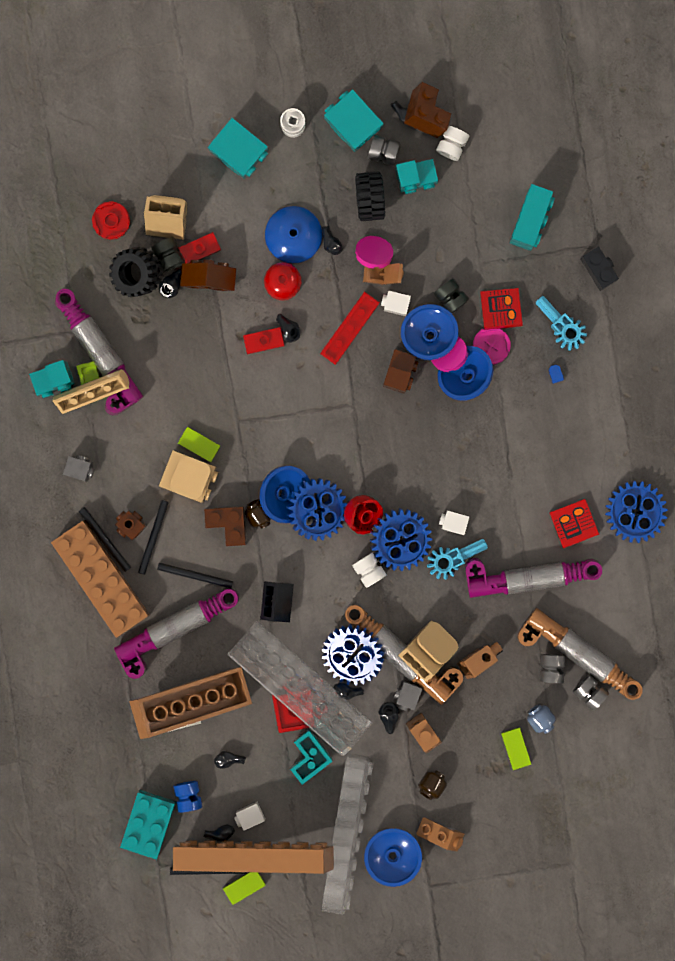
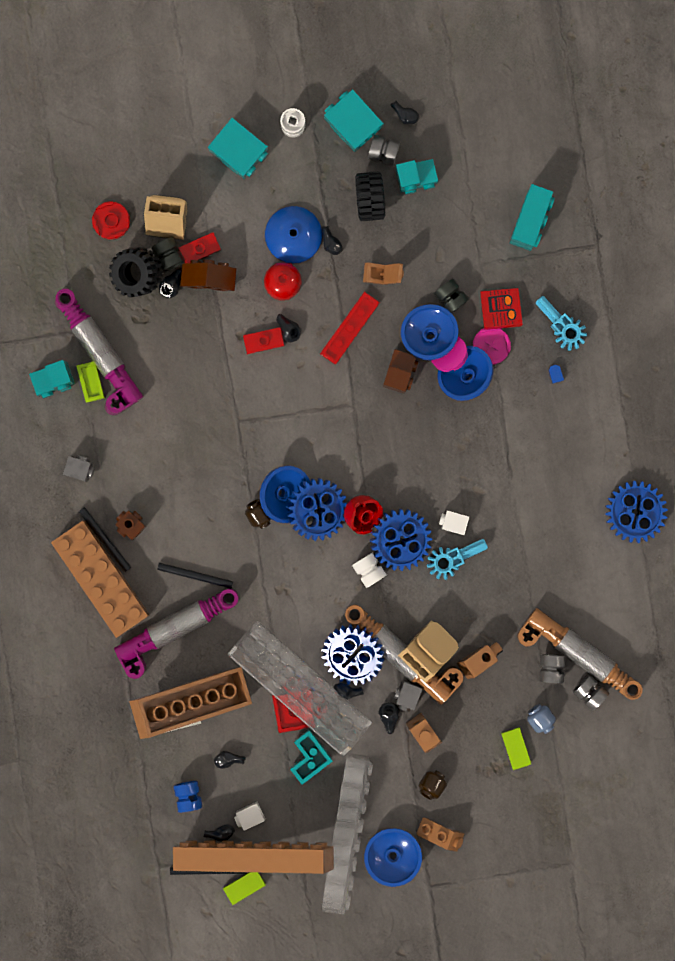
(91, 391): tan brick -> none
(148, 824): teal brick -> none
(153, 537): black bar -> none
(188, 477): tan brick -> none
(199, 444): lime tile -> none
(233, 521): reddish brown brick -> none
(276, 601): black brick -> none
(374, 252): dark pink tile -> none
(396, 303): white brick -> none
(423, 113): reddish brown brick -> none
(452, 144): white wheel -> none
(527, 580): piece -> none
(574, 523): red tile -> none
(599, 268): black brick -> none

